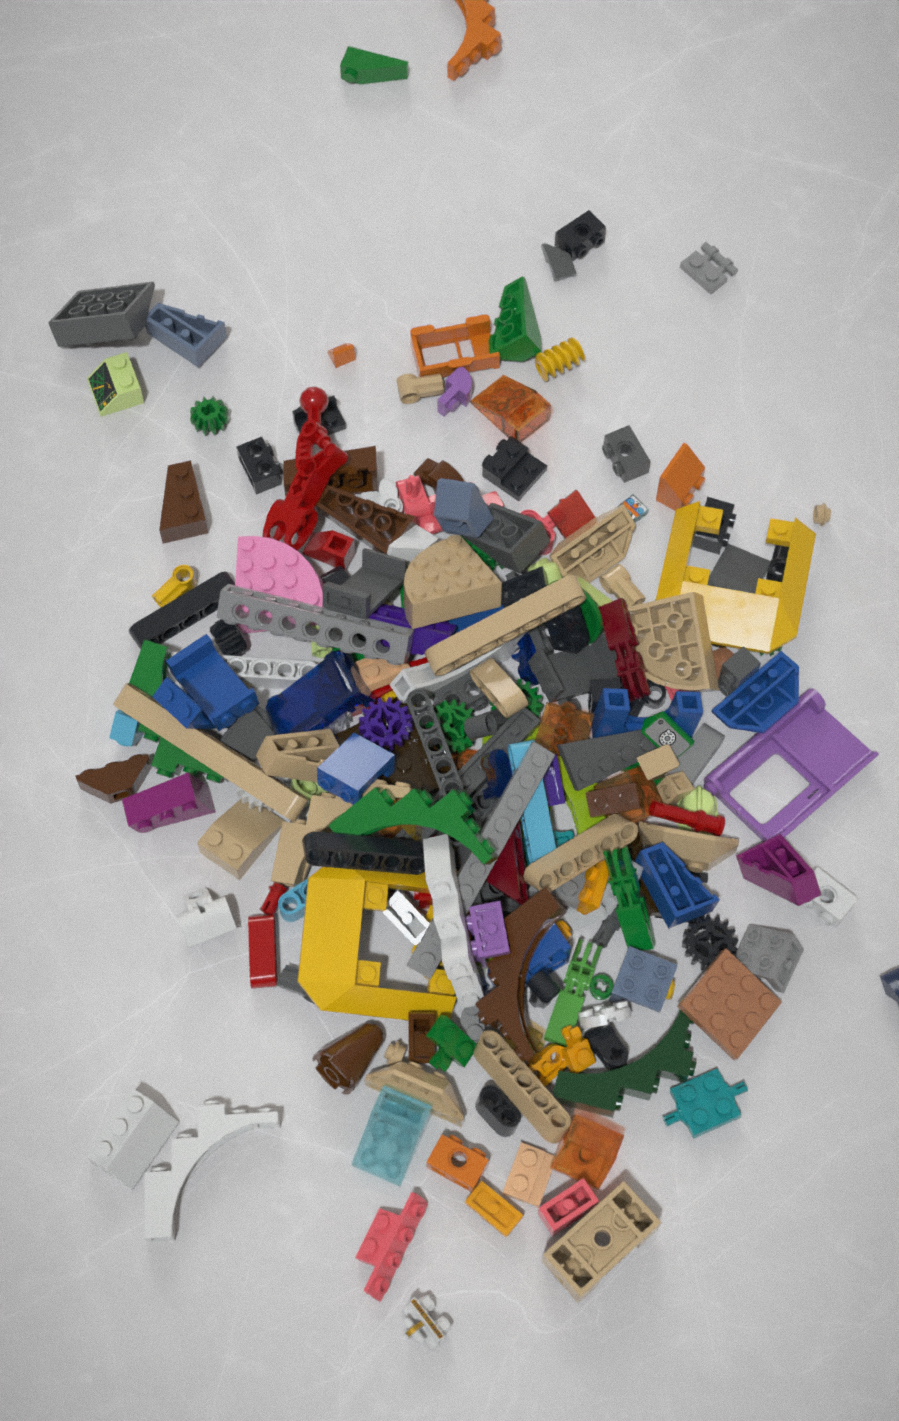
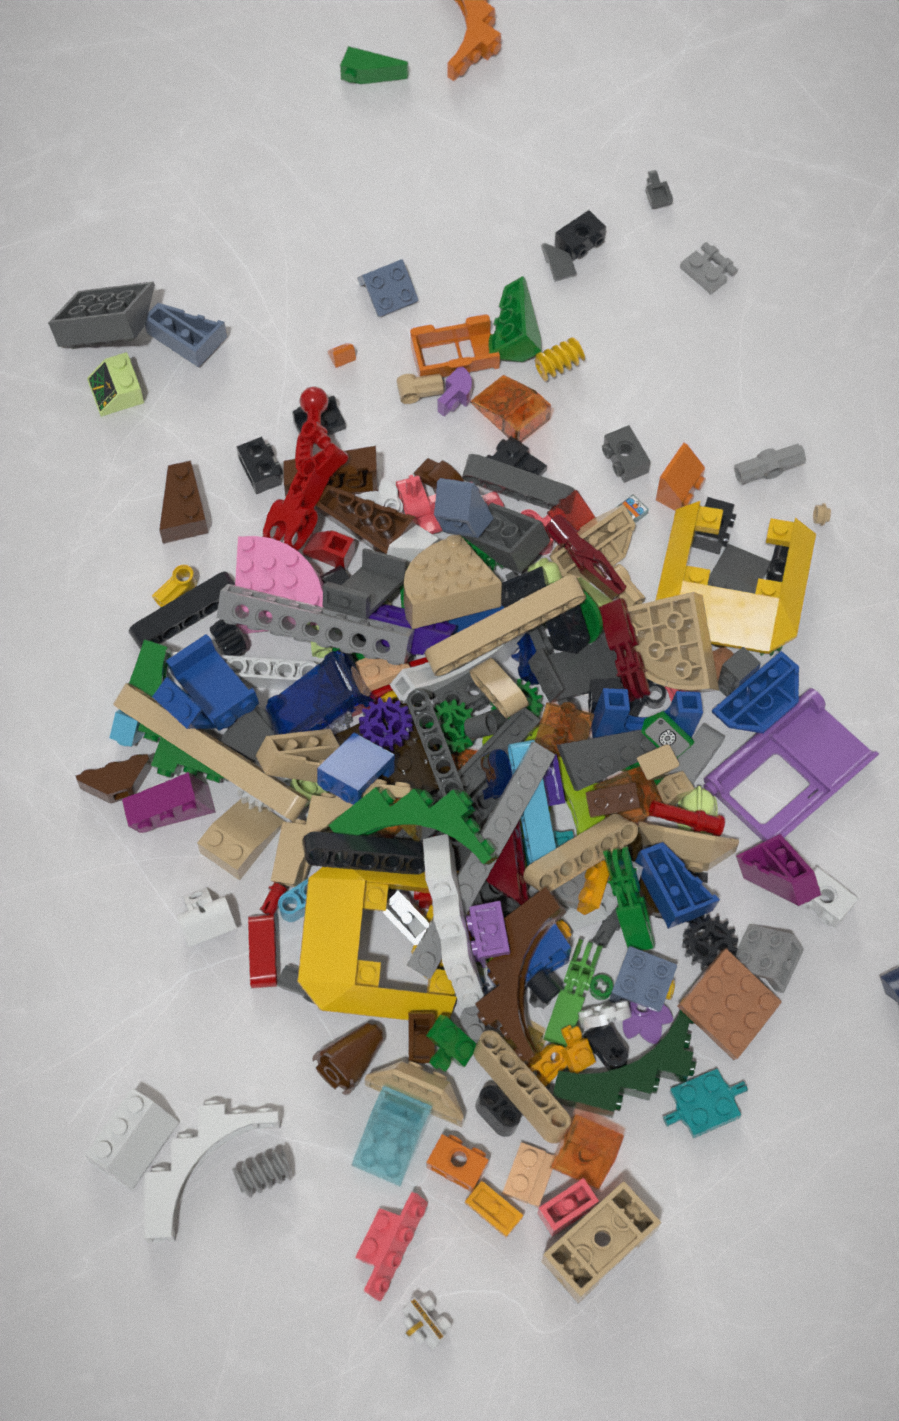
(209, 415): green gear -> none
(263, 1173): none -> light grey piece
(389, 287): none -> sand blue bracket
(394, 1053): tan plate -> none
(514, 481): none -> dark grey beam
(585, 557): none -> dark red arm
(646, 1023): none -> medium lavender plate
(657, 192): none -> dark grey plate
(769, 463): none -> light grey piece

